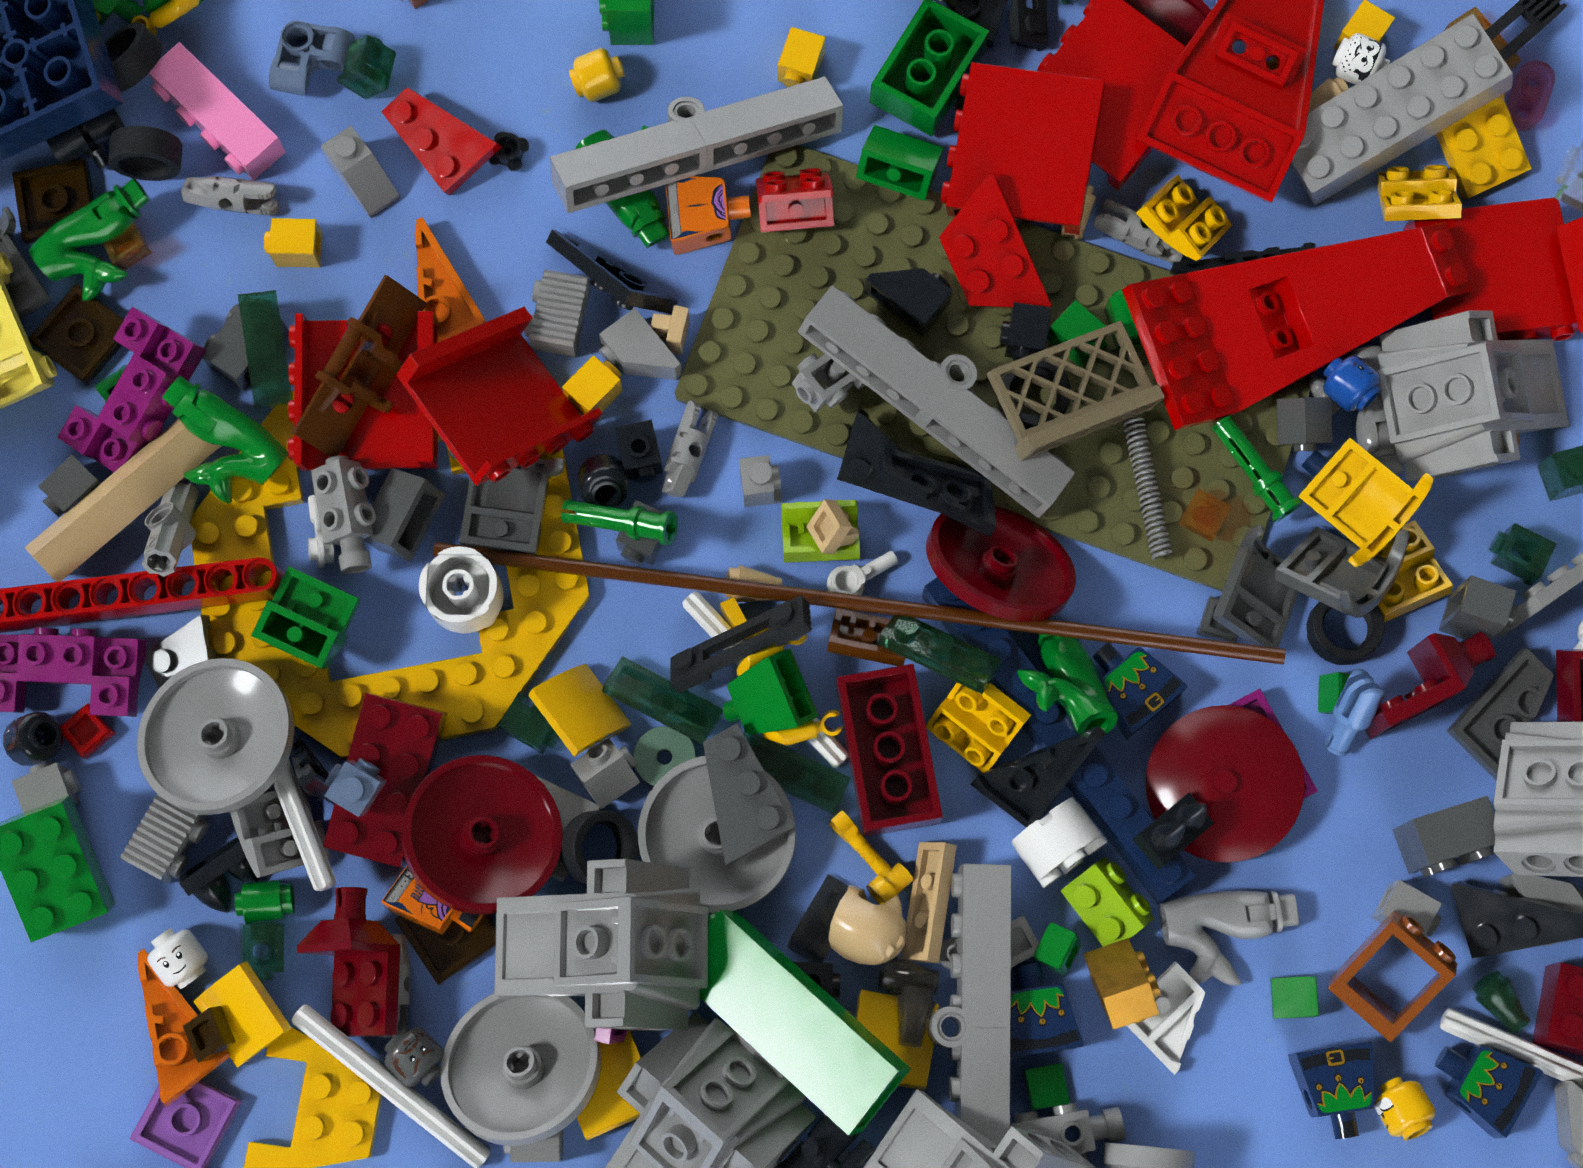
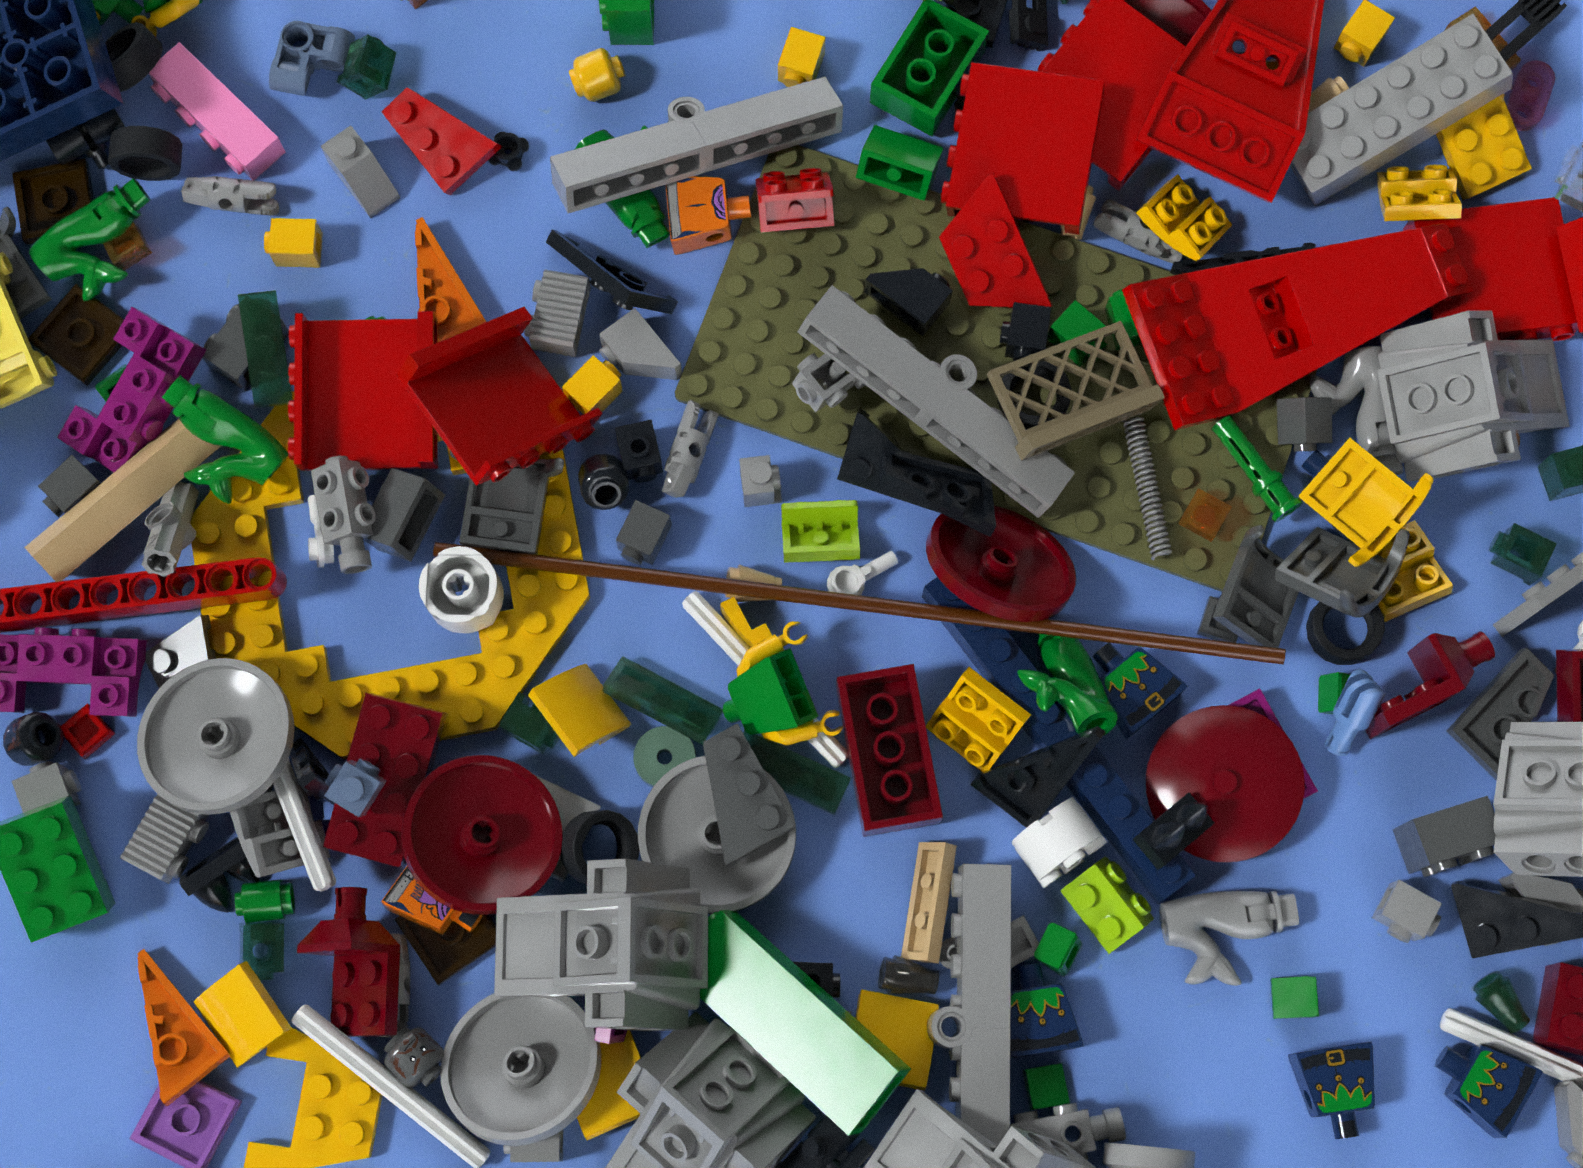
(177, 958): white head -> none
(209, 1034): dark brown plate -> none
(307, 618): green brick -> none
(360, 368): reddish brown piece -> none
(606, 772): light grey brick -> none
(635, 522): green pin -> none
(672, 328): tan tile -> none
(784, 623): black container -> none
(813, 930): clear smoke slope -> none
(831, 527): tan tile -> none
(858, 637): reddish brown bracket -> none
(866, 930): tan piece -> none
(889, 879): yellow brick -> none
(914, 1013): clear smoke cone -> none
(940, 652): clear green plate -> none
(1123, 983): pearl gold brick -> none
(1177, 1008): white wing -> none
(1351, 383): blue head -> none
(1359, 58): white head -> none
(1368, 1004): dark orange window -> none
(1405, 1108): yellow head -> none
(1478, 607): dark grey brick -> none

